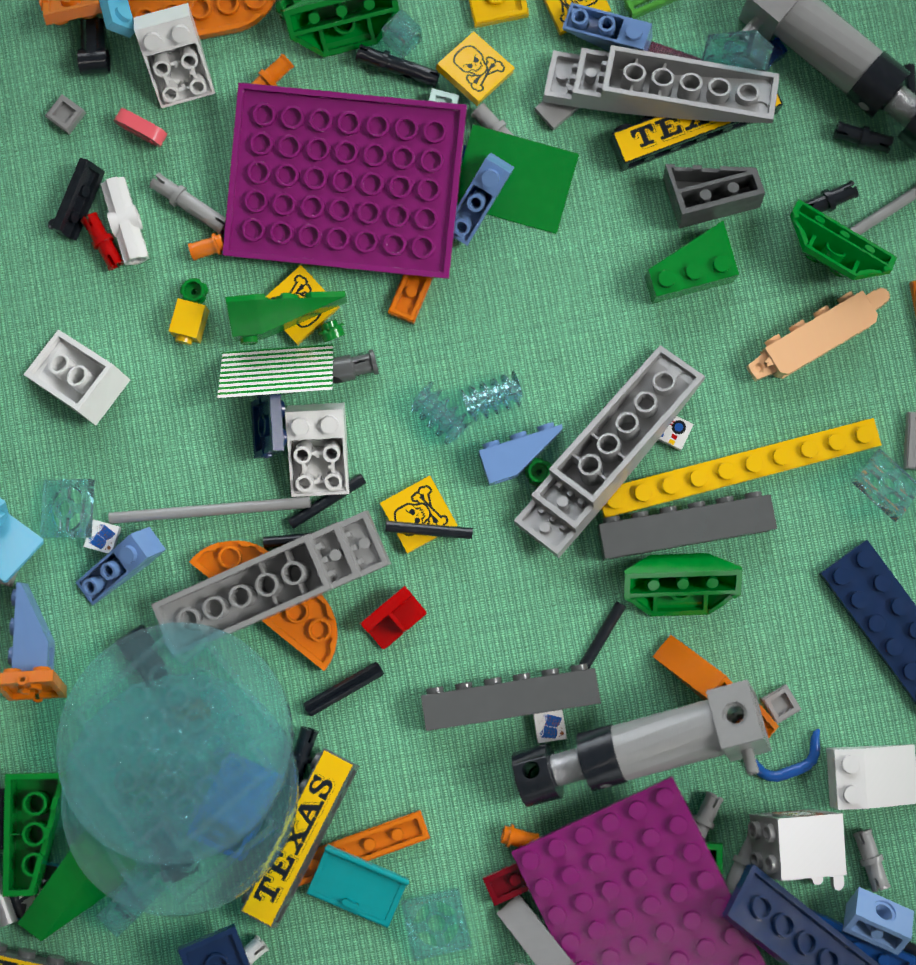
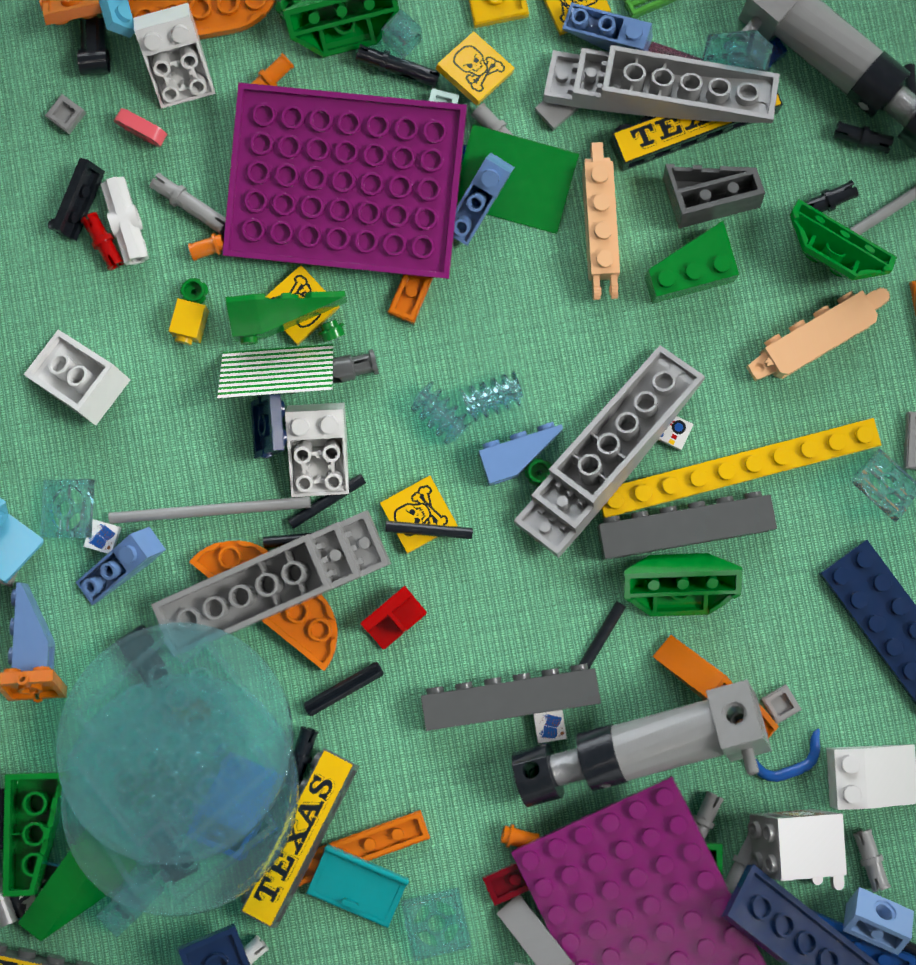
(600, 221): none -> light nougat hinge

